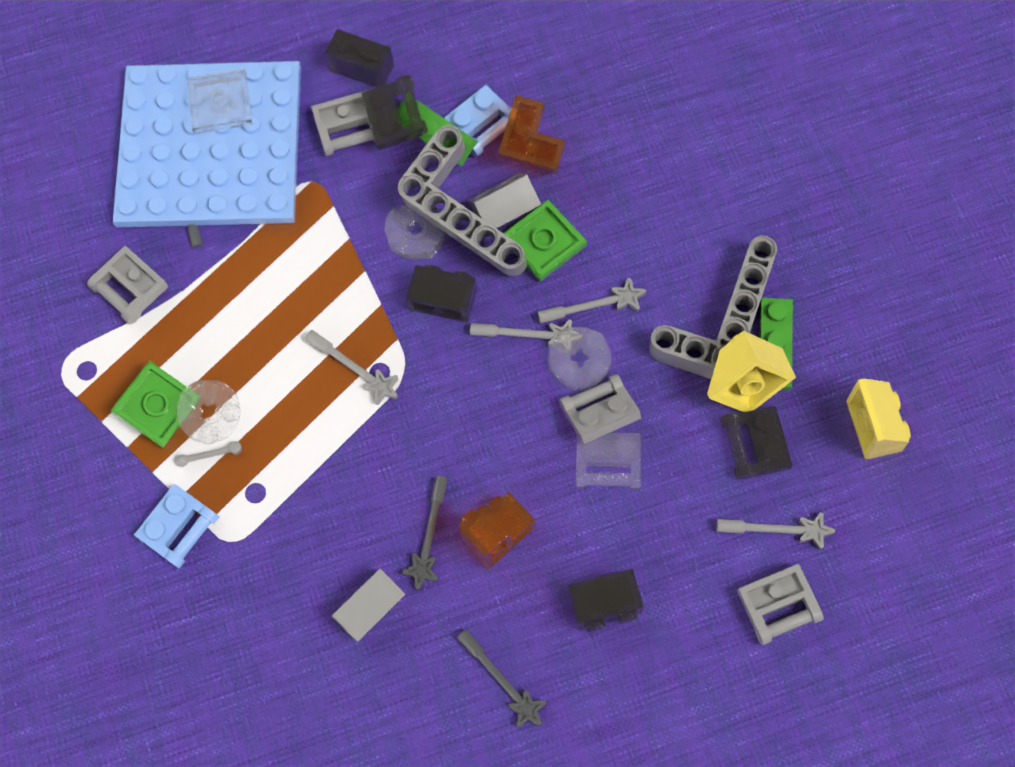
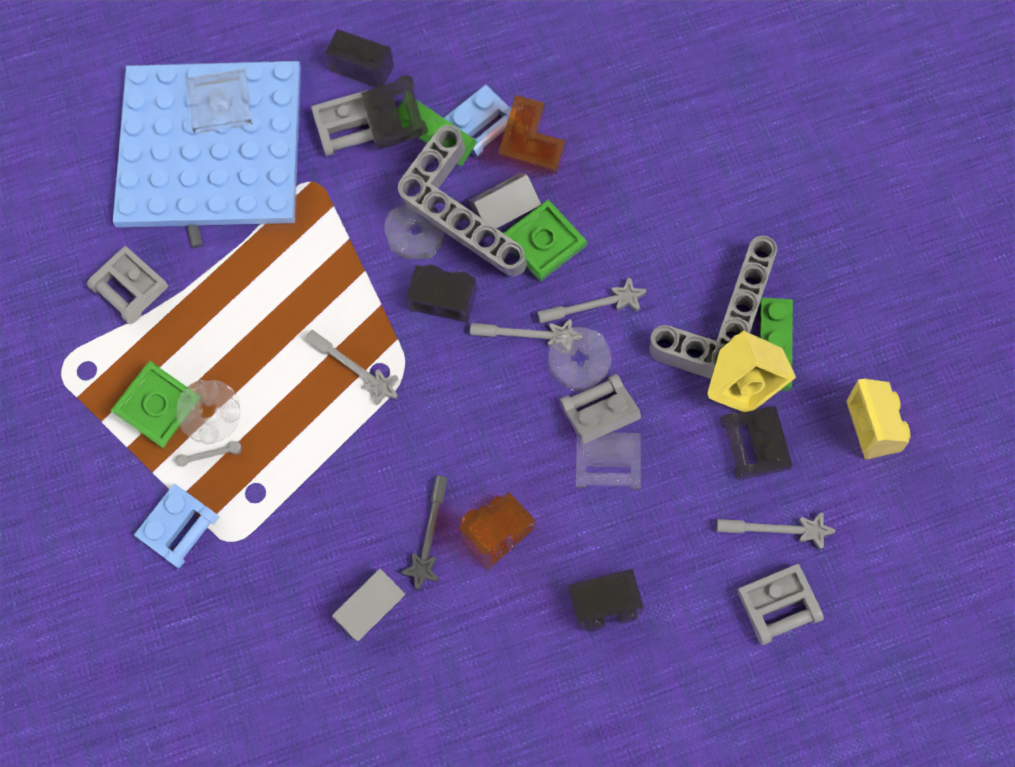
(524, 706): dark grey piece -> none

